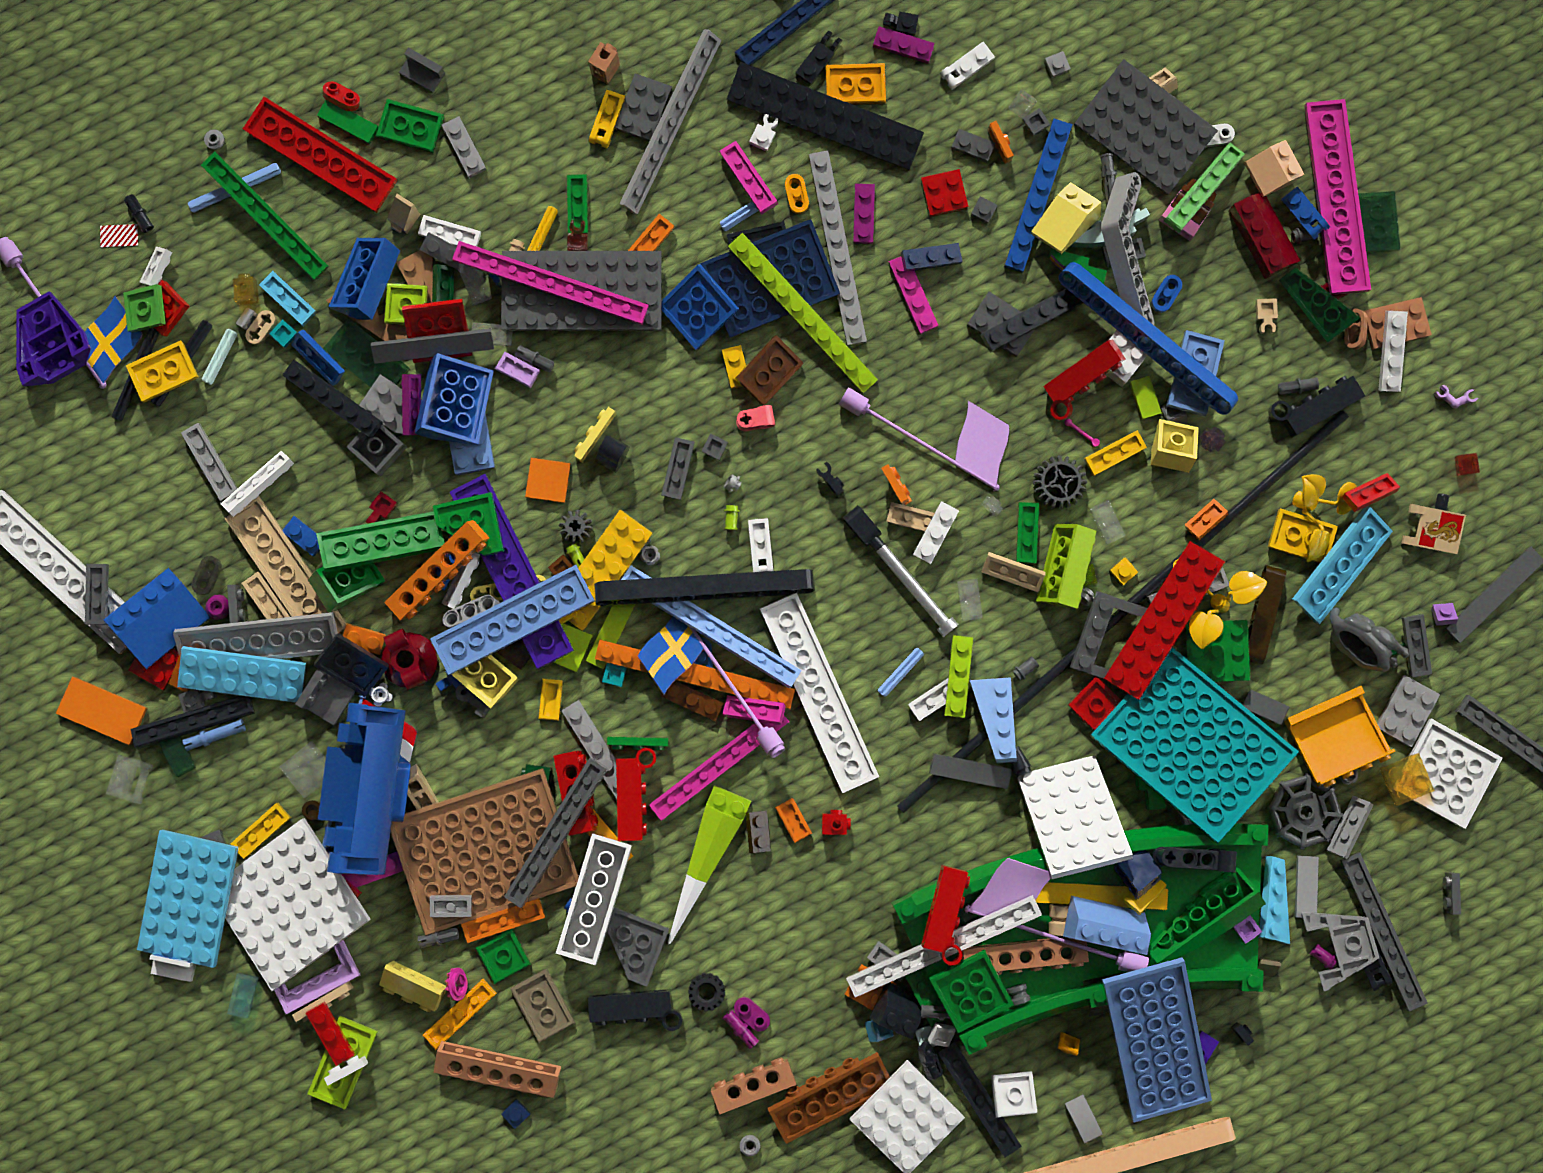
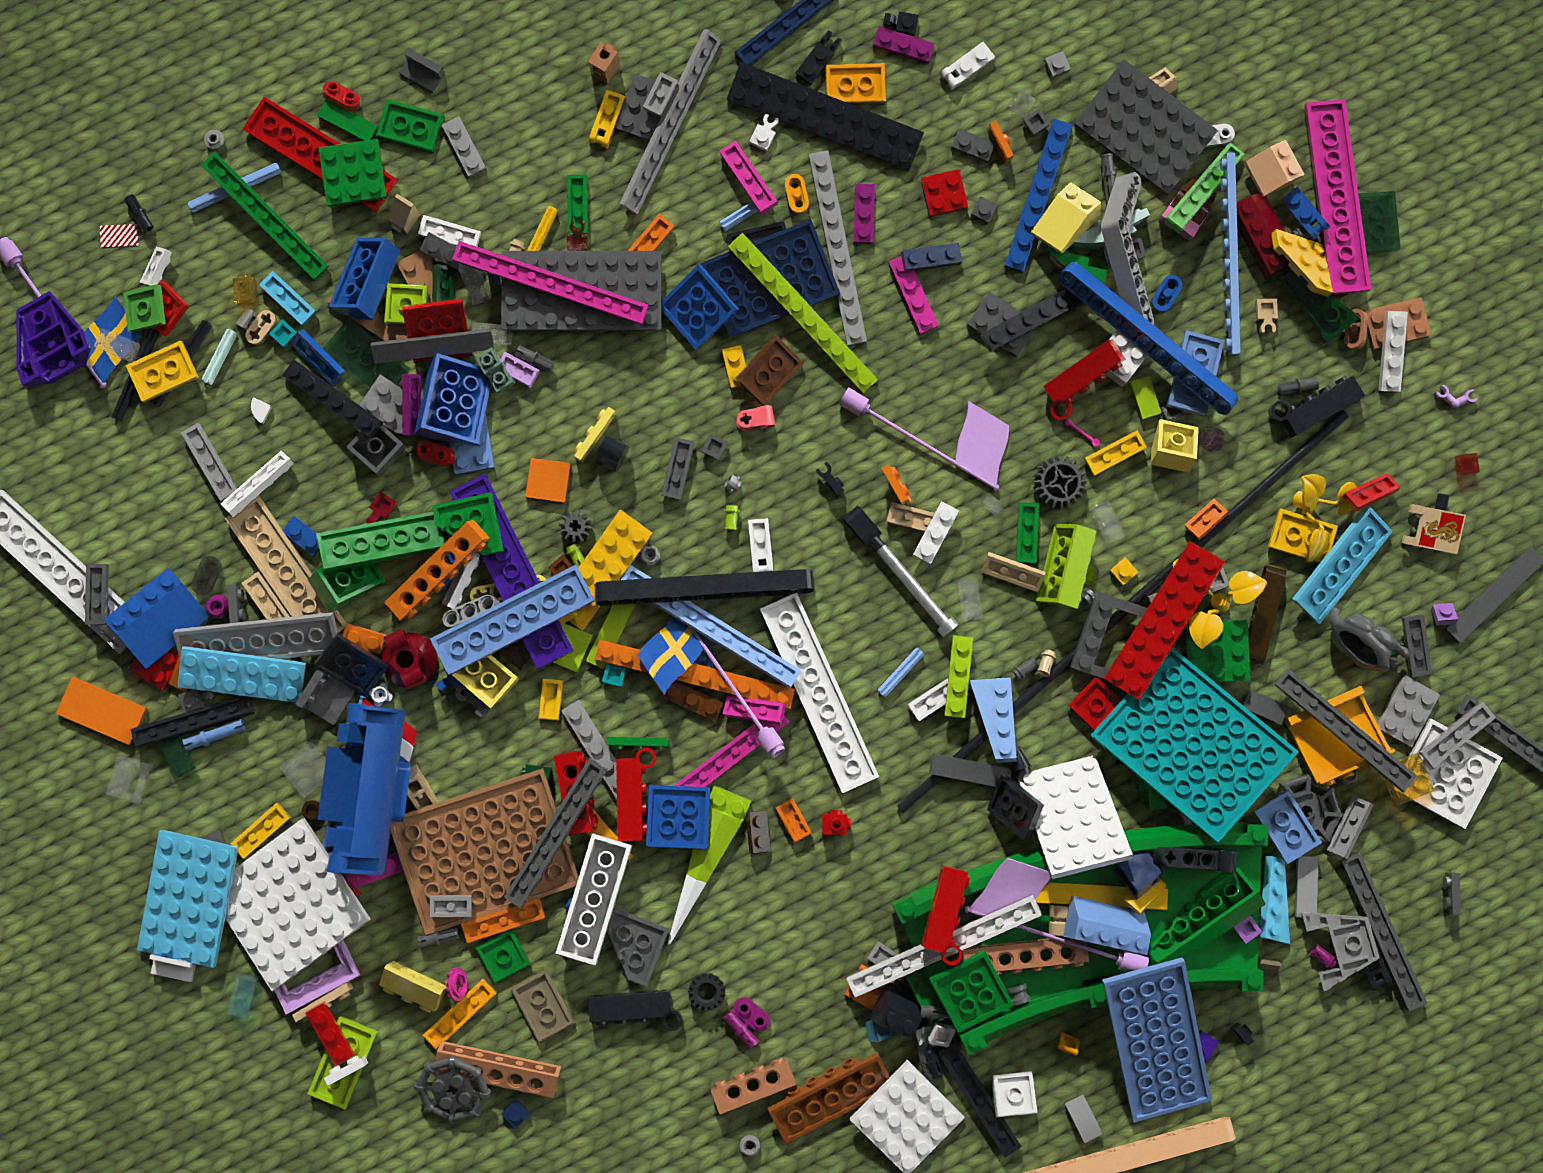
(117, 345): none -> clear plate
(260, 410): none -> white tile
(352, 173): none -> green plate
(434, 452): none -> red plate
(452, 1099): none -> dark grey plate
(495, 370): none -> sand green slope
(660, 94): none -> light grey plate
(678, 816): none -> blue plate
(1015, 807): none -> black plate
(1046, 663): none -> tan pin
(1230, 246): none -> light blue plate
(1287, 827): none -> medium blue plate
(1305, 259): none -> yellow plate
(1345, 730): none -> dark grey plate
(1457, 734): none -> light grey plate

